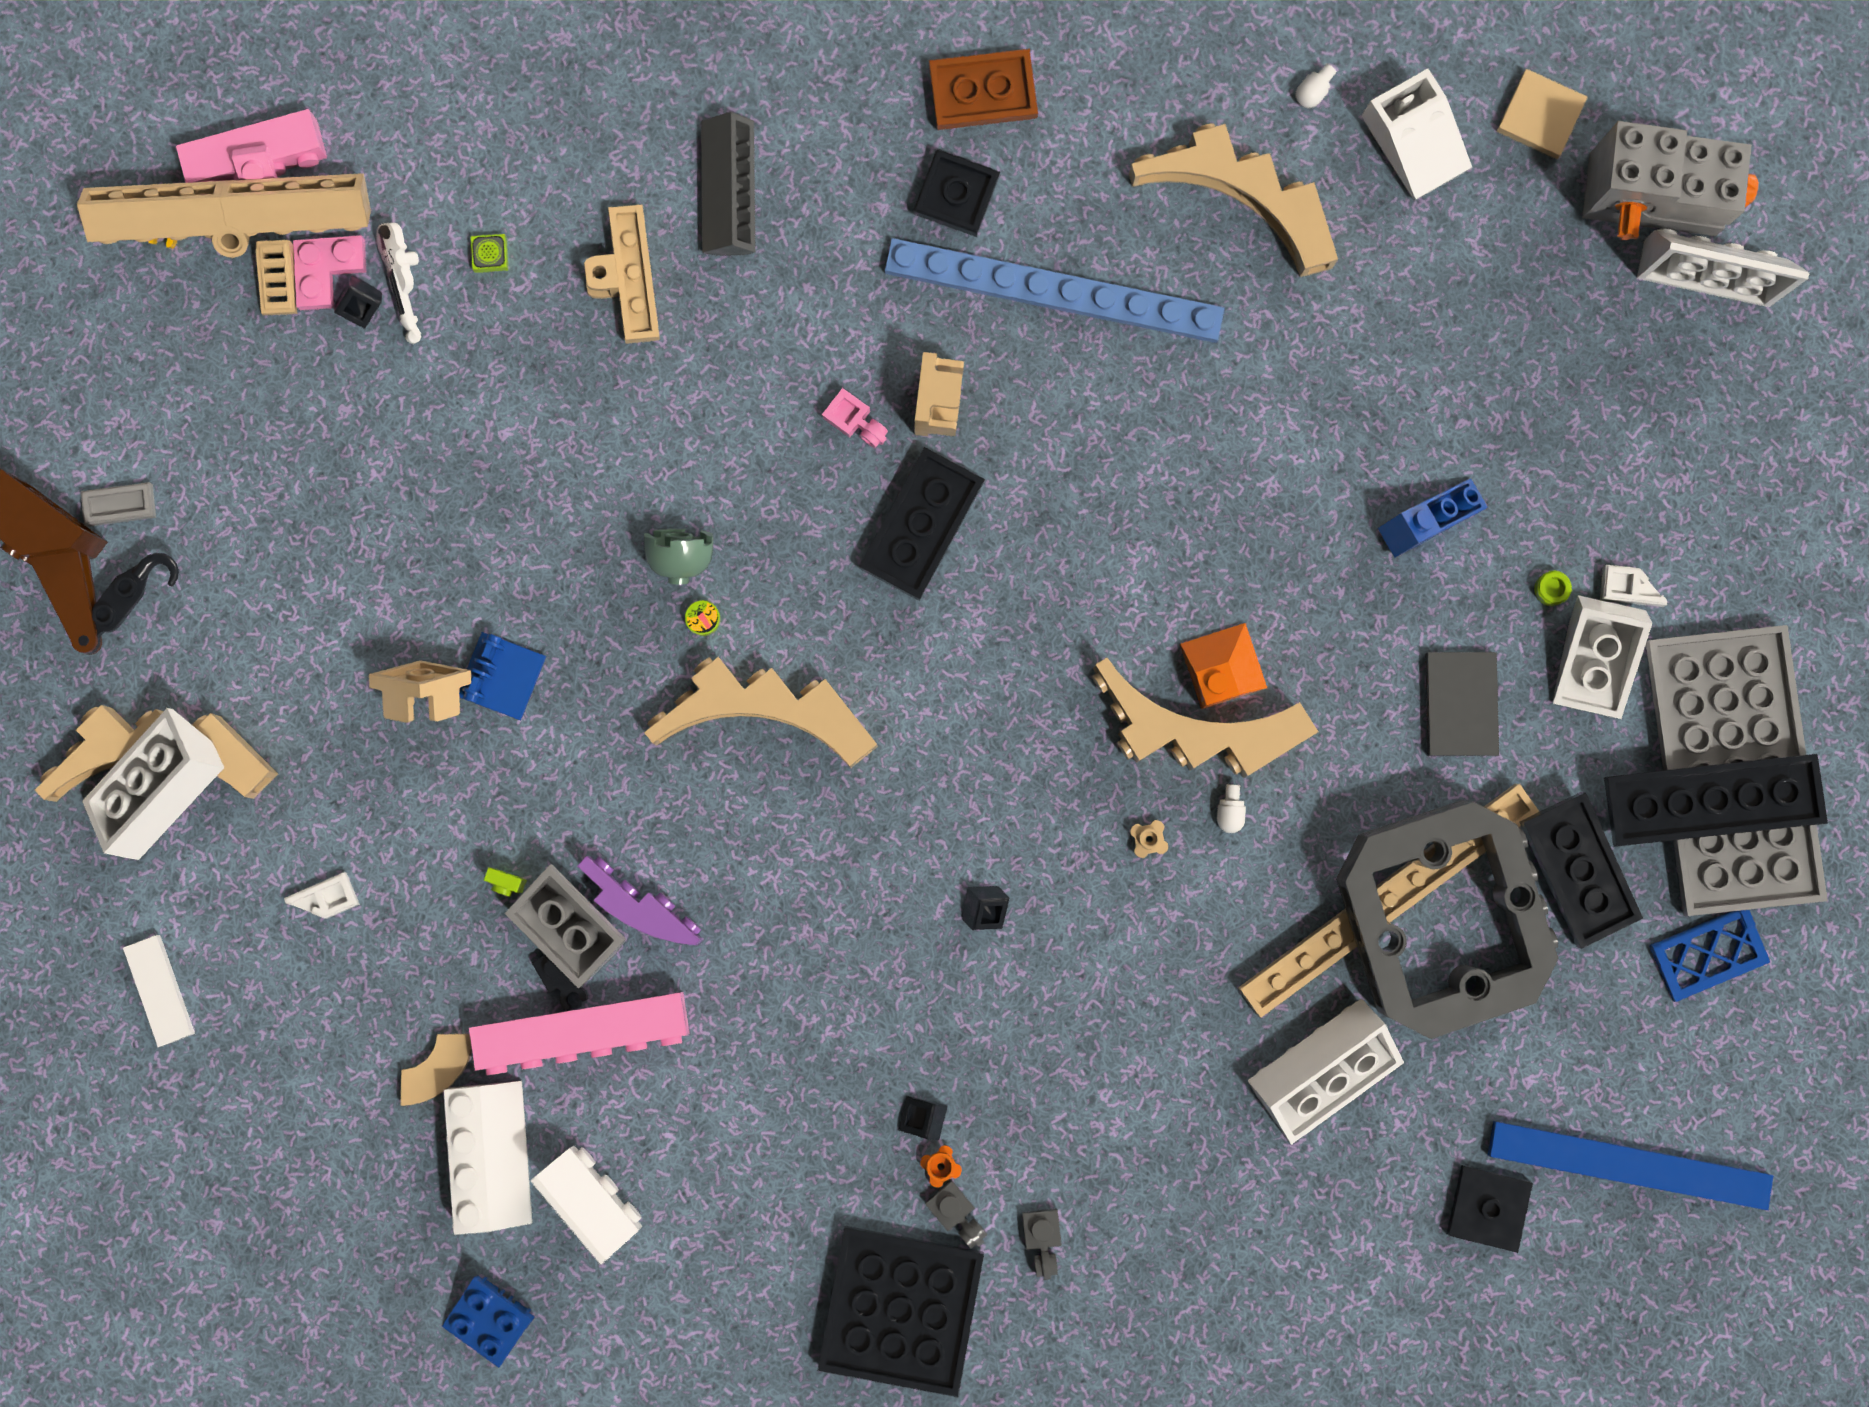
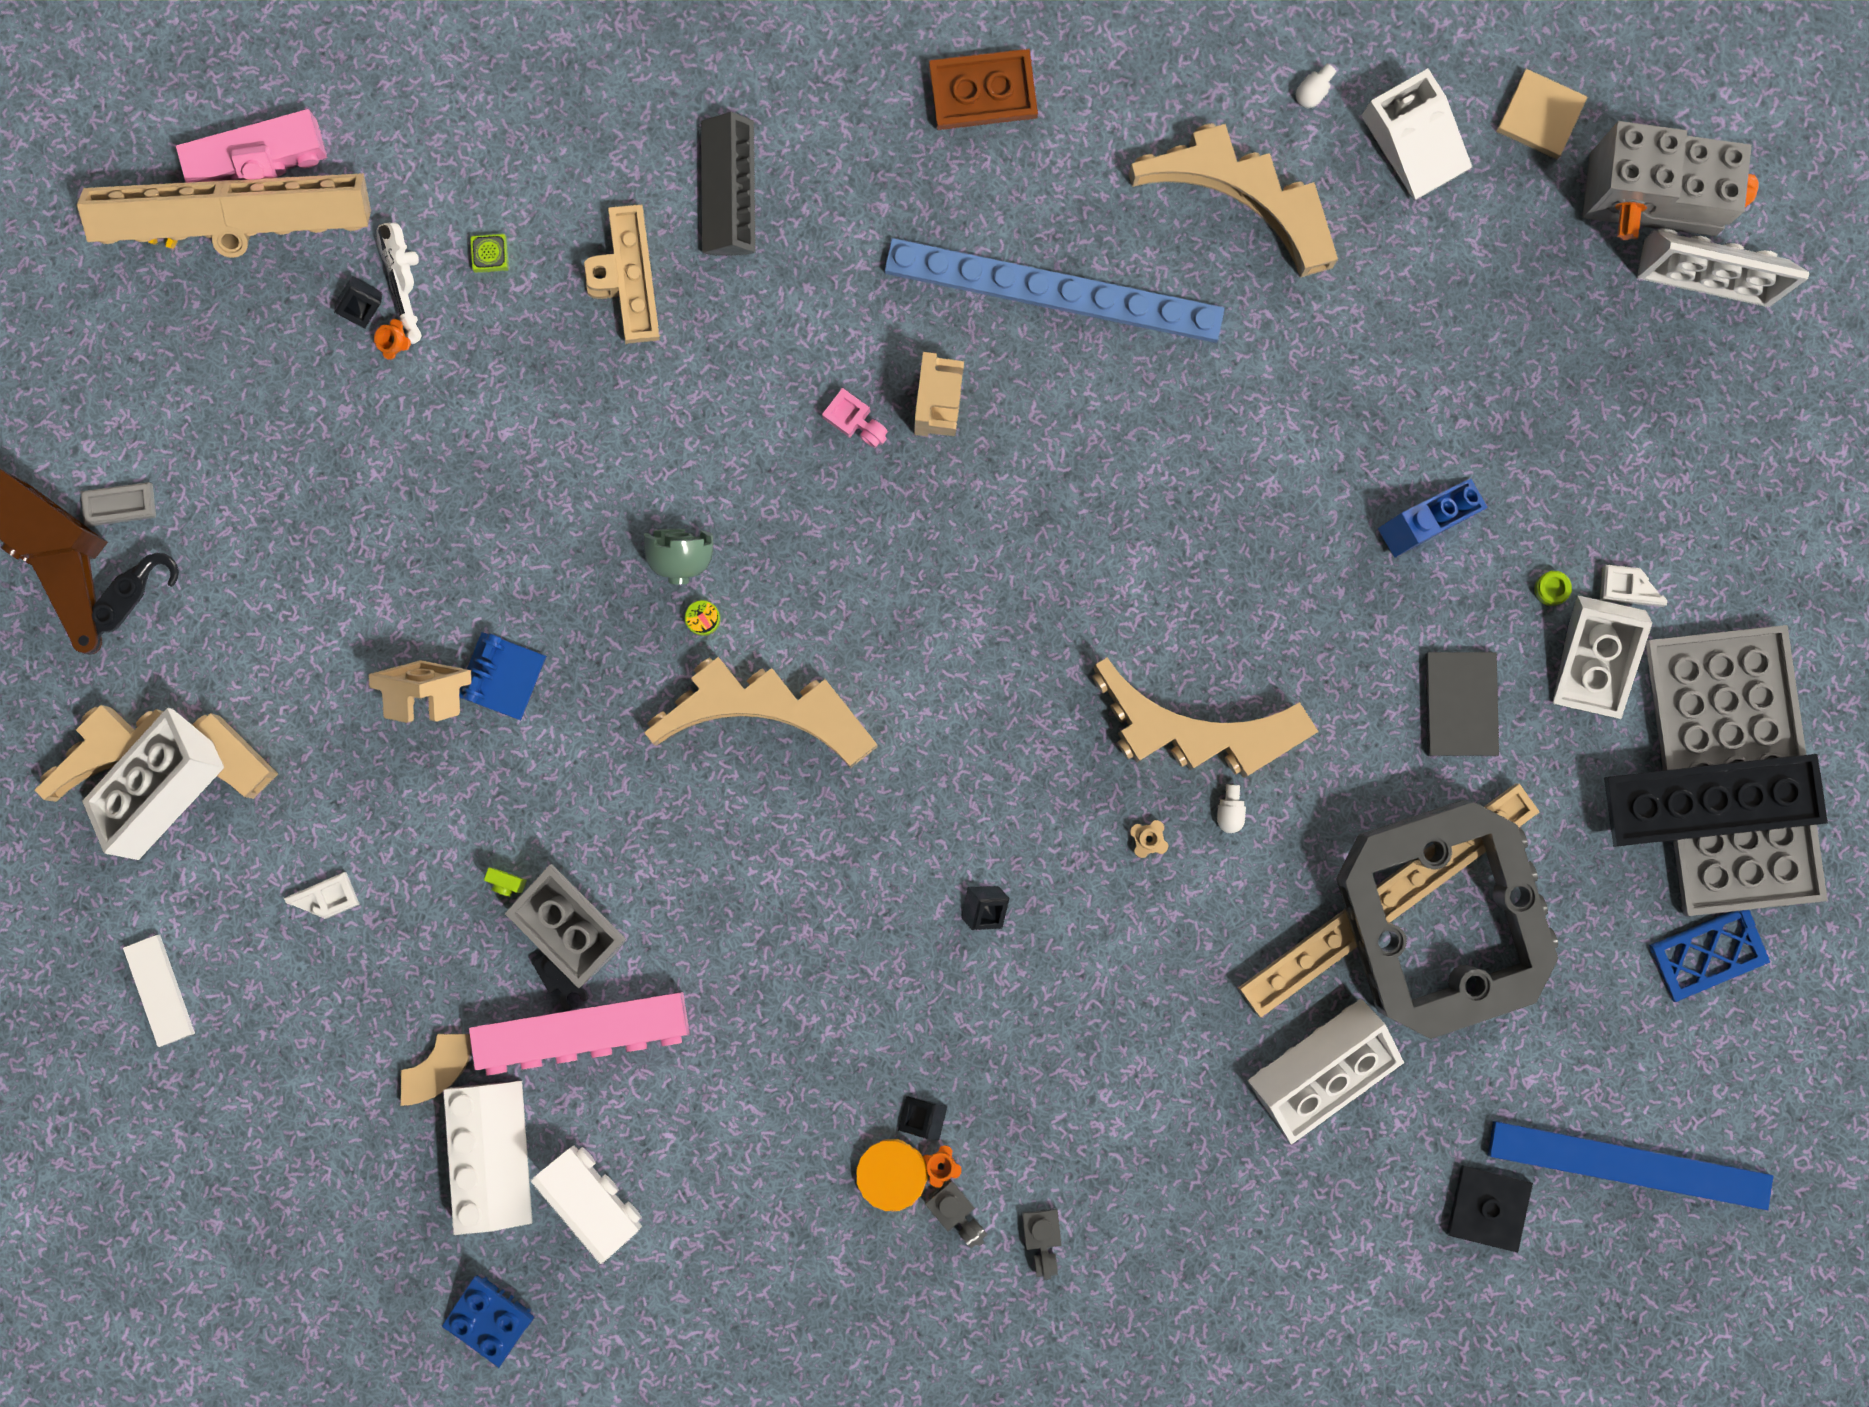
(264, 250): tan slope -> none
(317, 263): bright pink plate -> none
(384, 336): none -> orange plate
(650, 915): medium lavender slope -> none
(891, 1175): none -> light orange tile
(901, 1311): black plate -> none
(921, 524): black plate -> none
(956, 193): black plate -> none
(1223, 666): orange slope -> none
(1581, 870): black plate -> none

